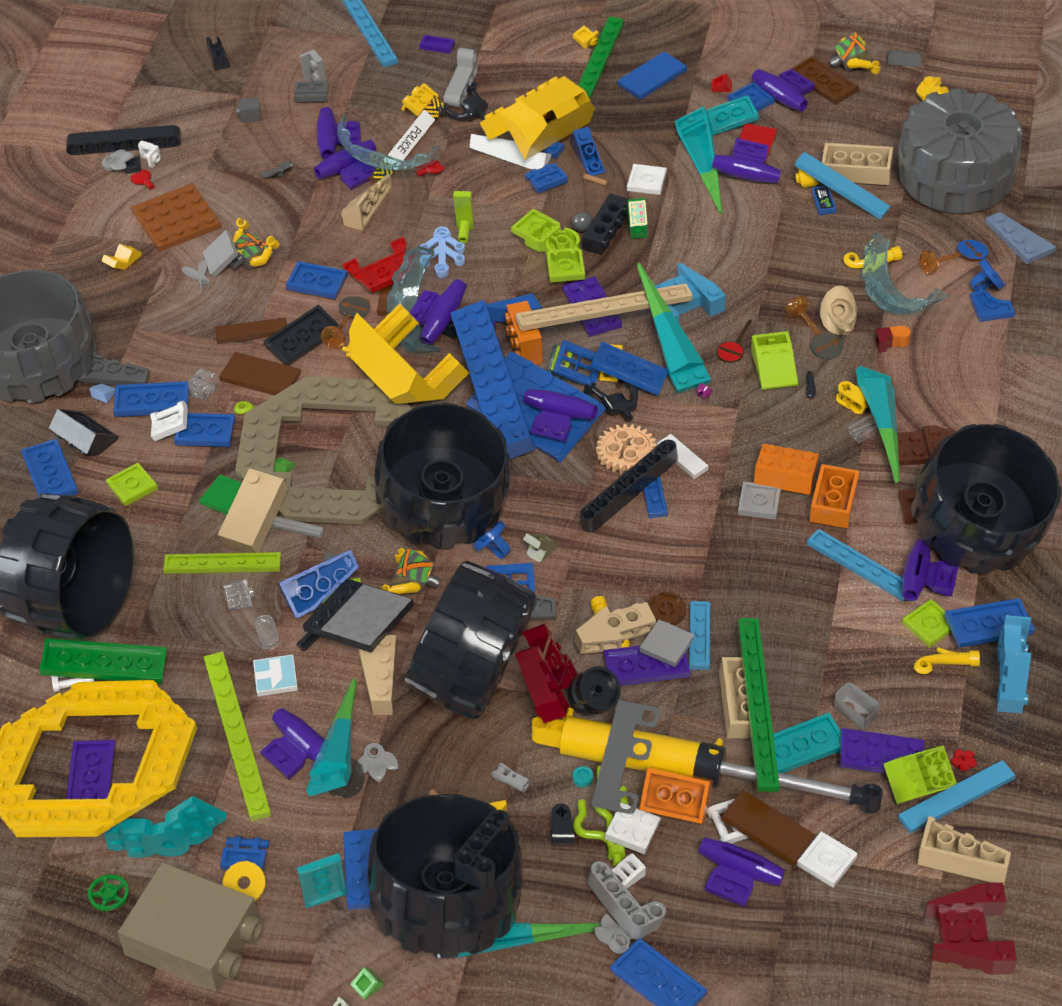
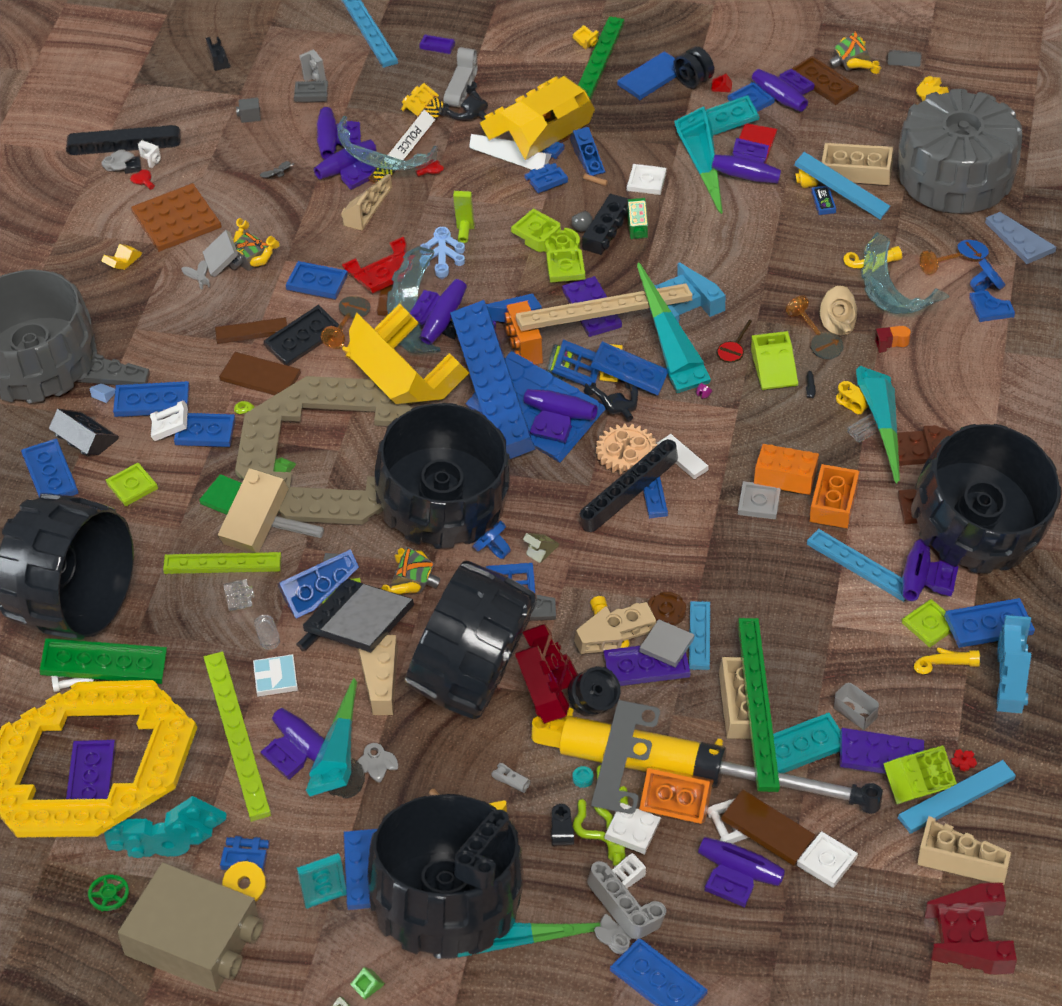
(202, 384): clear brick -> none
(693, 67): none -> black wheel

